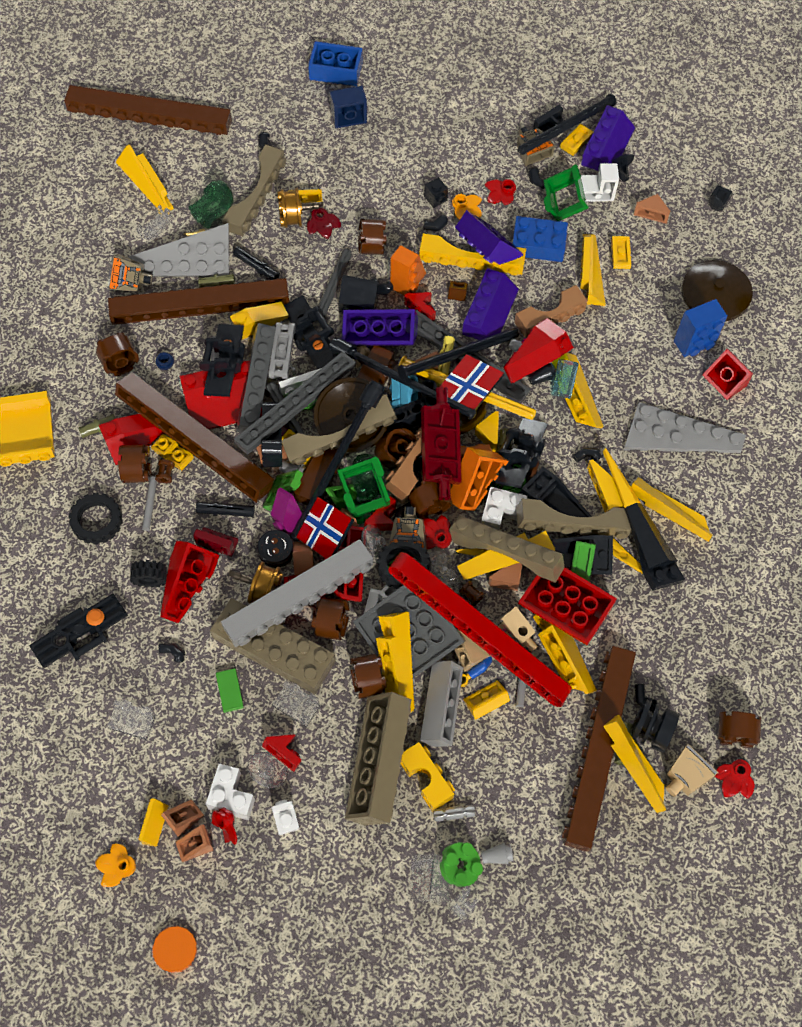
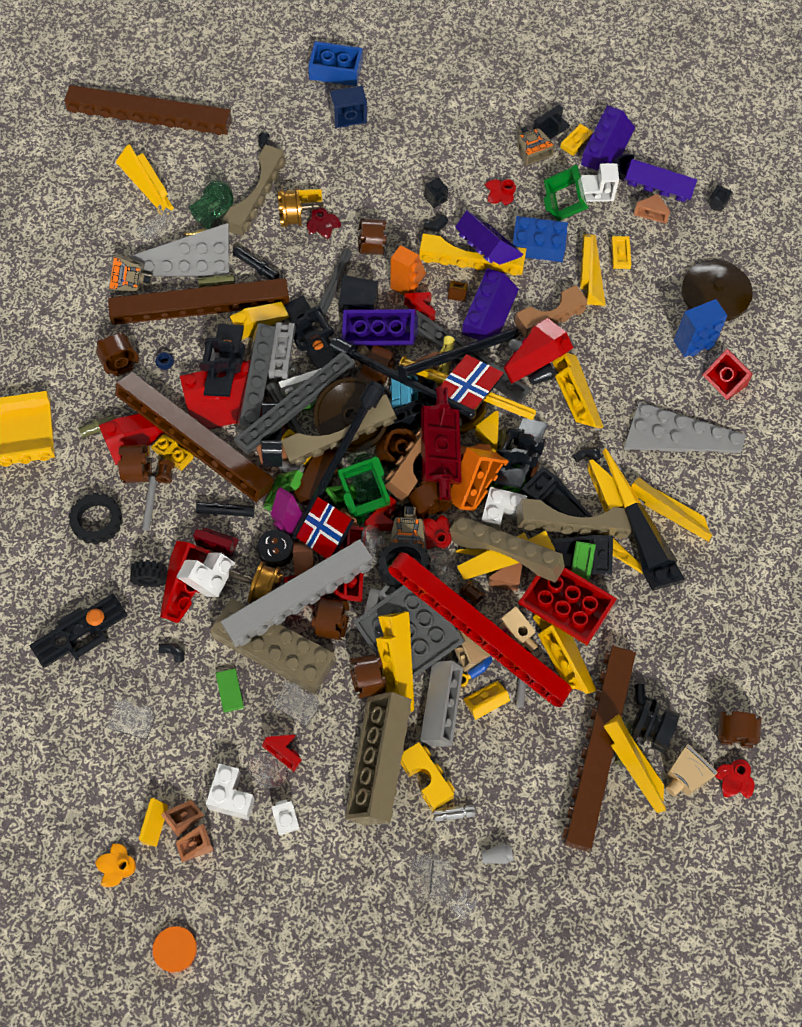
(207, 577): none -> white brick
(224, 819): red plate -> none
(384, 288): black arm -> none
(450, 860): bright green plate -> none
(468, 203): light orange plate -> none
(535, 177): black arm -> none
(564, 379): clear light blue slope -> none
(565, 125): black axle -> none
(659, 180): none -> dark purple slope

